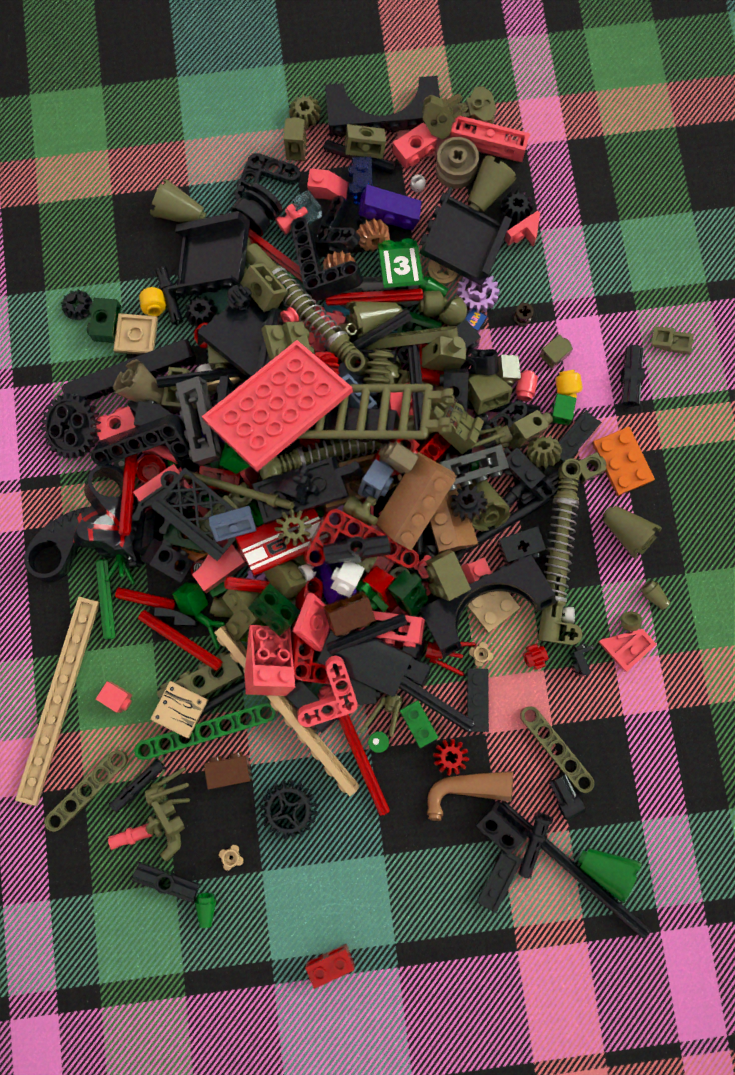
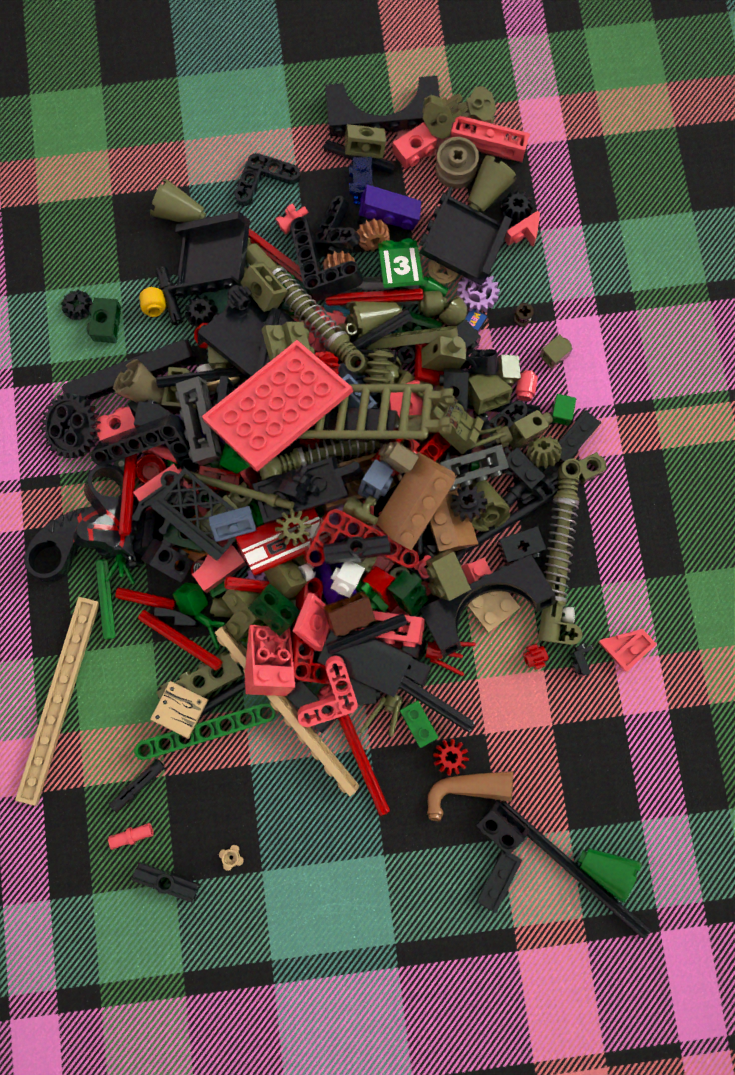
(76, 794): olive beam -> none
(114, 697): coral brick -> none
(135, 334): tan plate -> none
(160, 794): olive plant -> none
(170, 827): olive hips -> none
(172, 848): olive arm -> none
(205, 909): green cone -> none
(227, 771): reddish brown brick -> none
(258, 206): black wheel -> none
(289, 315): coral bush -> none
(293, 818): black gear -> none
(295, 139): olive brick -> none
(305, 109): olive gear -> none
(310, 203): clear light blue panel -> none
(326, 185): coral slope -> none
(330, 966): red brick -> none
(378, 742): green tile -> none
(415, 378): black axle -> none
(419, 185): white hinge -> none
(478, 699): black plate -> none
(479, 660): tan plate -> none
(537, 836): black pin -> none
(566, 754): olive beam -> none
(569, 383): yellow head -> none
(569, 802): black piece -> none
(624, 461): orange plate -> none
(631, 530): olive cone -> none
(631, 621): olive tile -> none
(632, 375): black piece -> none
(655, 594): olive cone -> none
(669, 340): olive slope -> none

